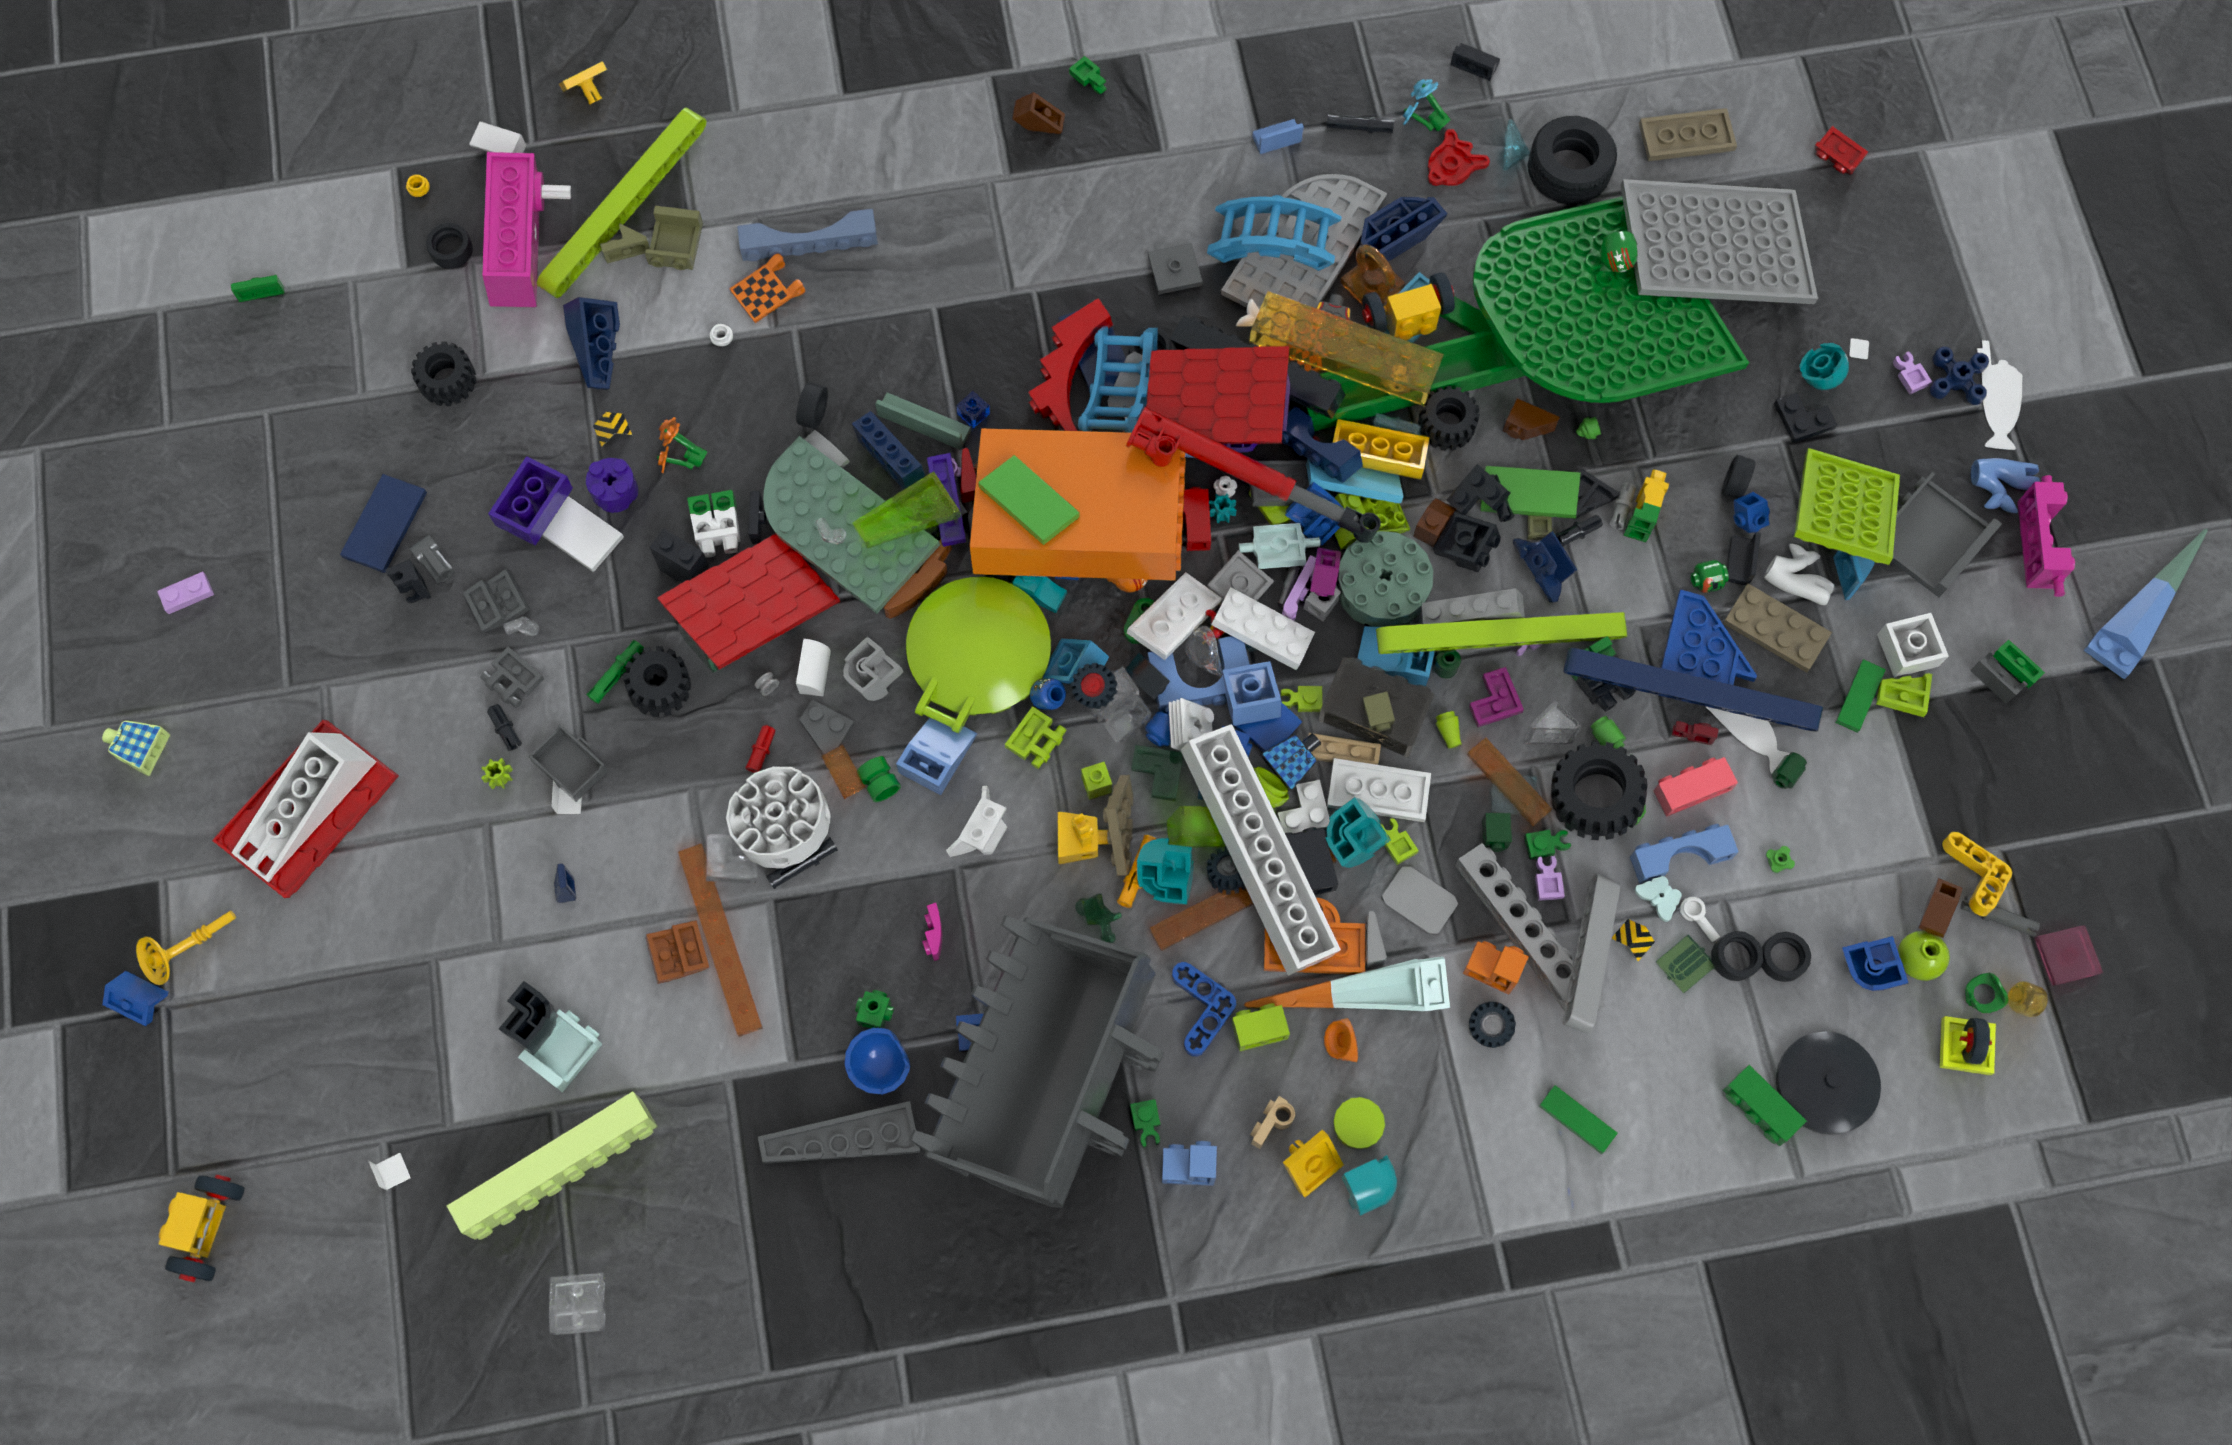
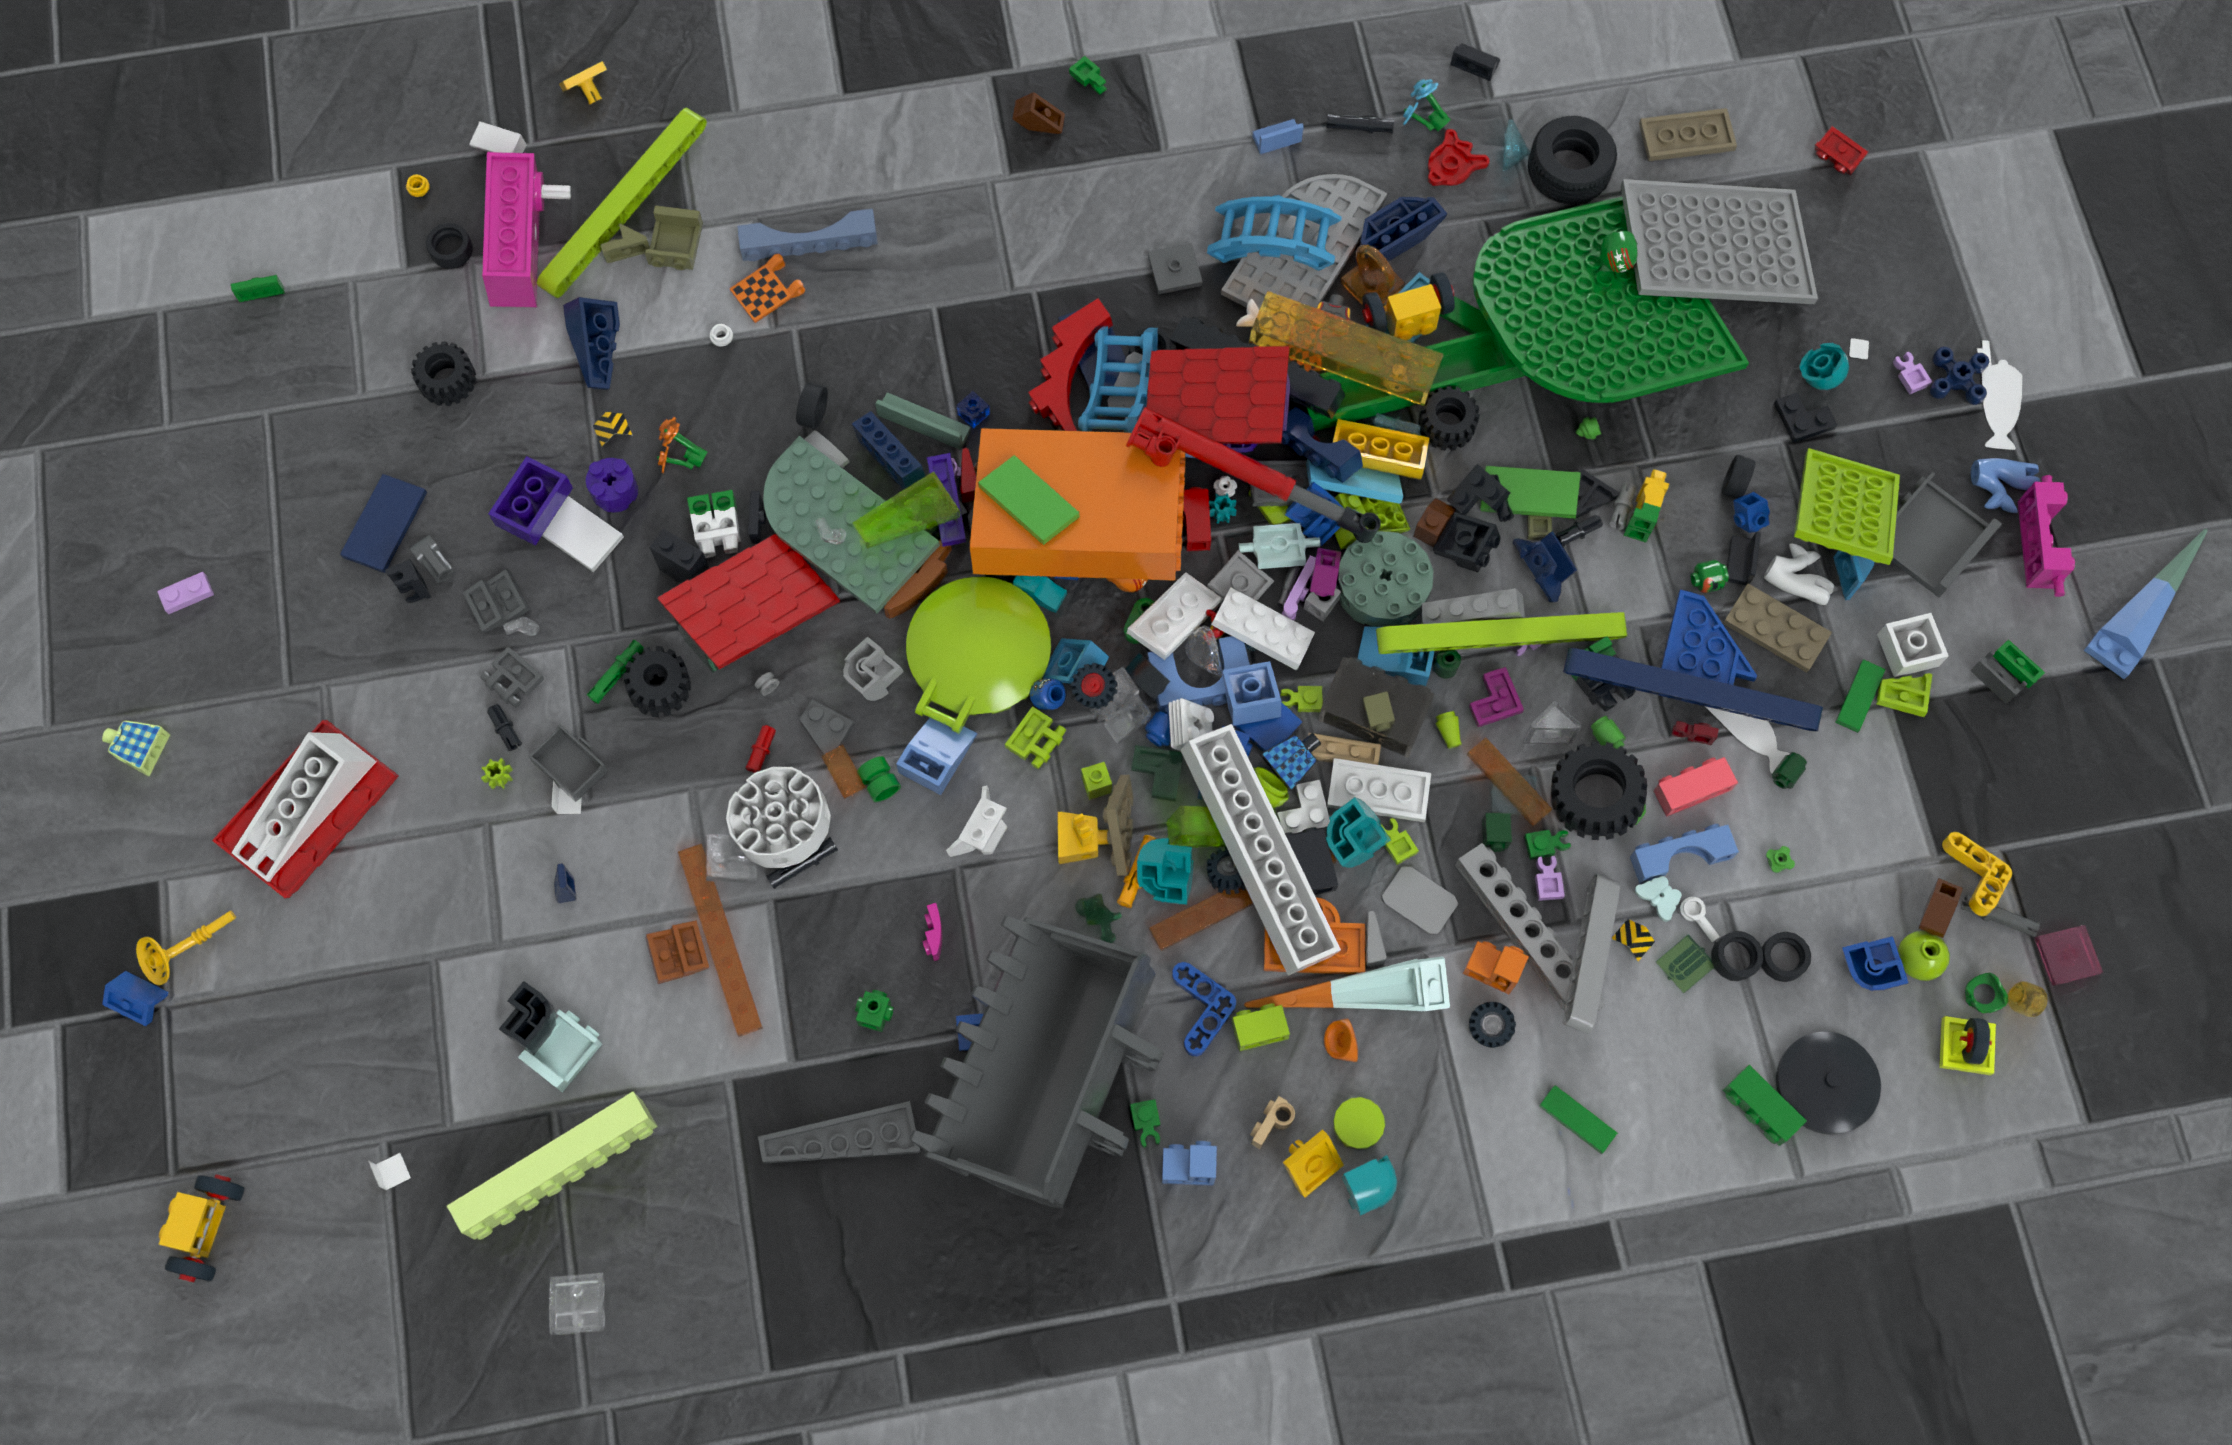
(813, 668): white brick -> none
(876, 1061): blue cylinder -> none
(1529, 421): reddish brown slope -> none

